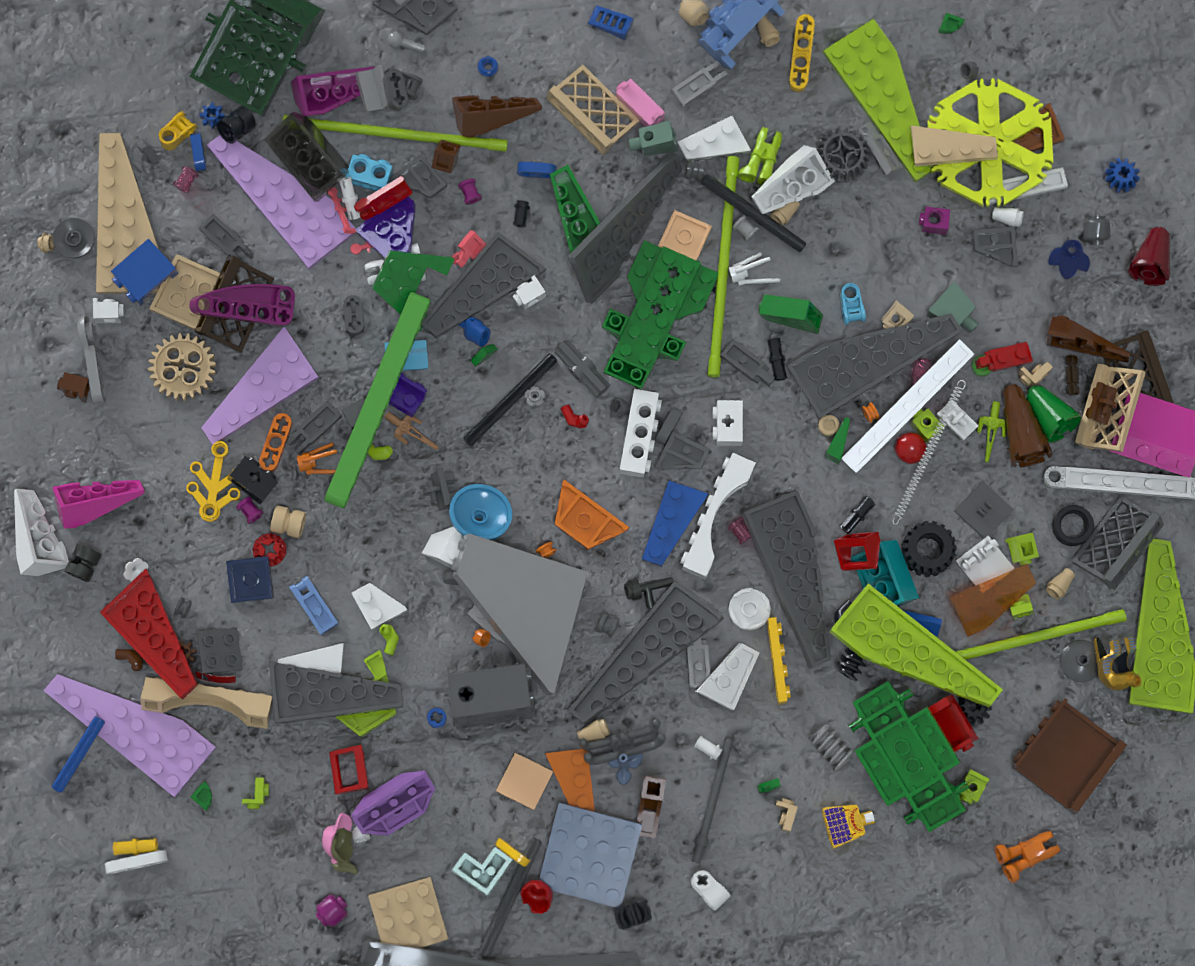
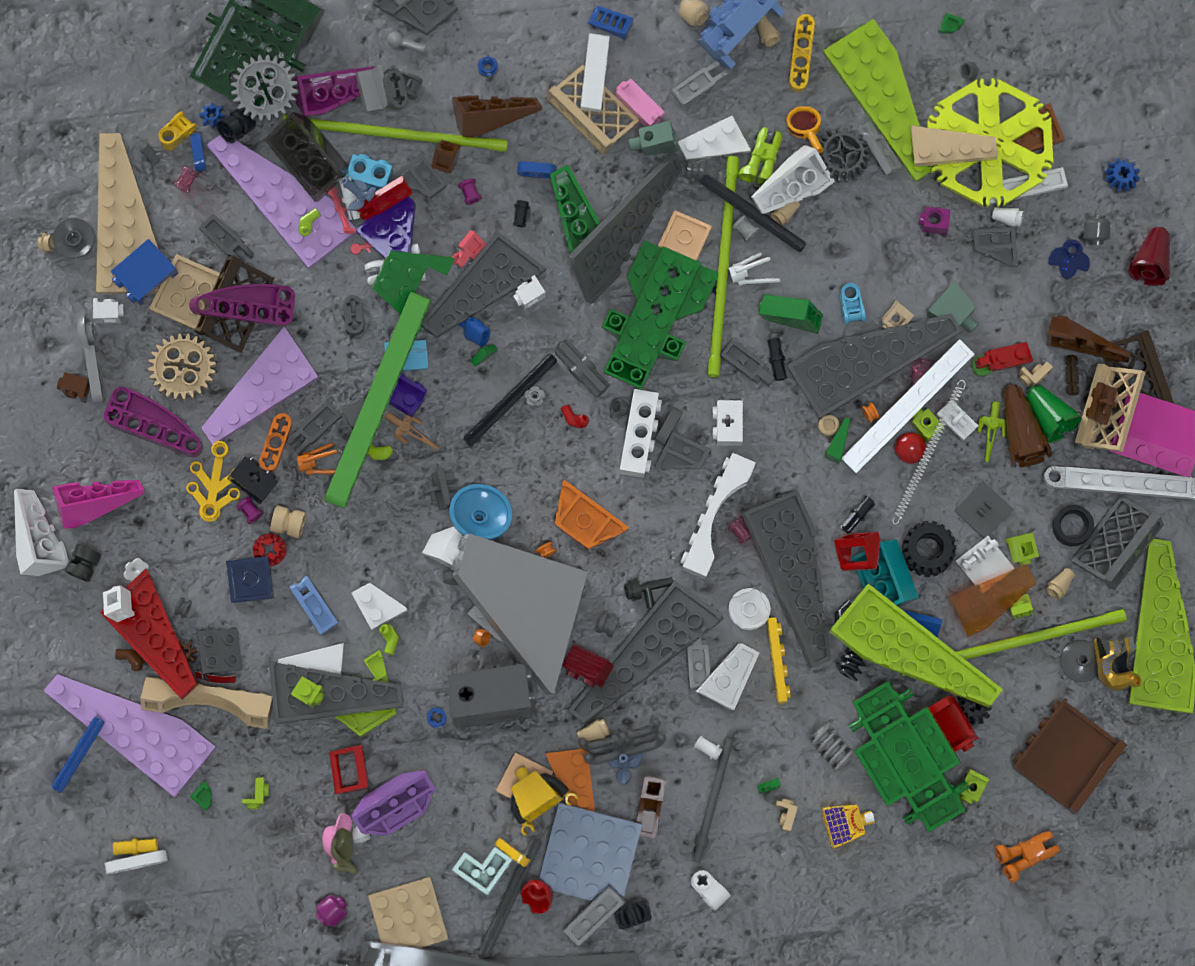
(117, 603): none -> white brick
(150, 416): none -> magenta beam
(281, 81): none -> light grey gear
(306, 222): none -> lime arm
(308, 692): none -> lime bracket
(359, 189): none -> sand blue plant
(536, 795): none -> yellow torso
(587, 666): none -> dark red brick
(594, 73): none -> white tile
(594, 915): none -> light grey plate
(673, 517): blue wing -> none
(805, 123): none -> piece

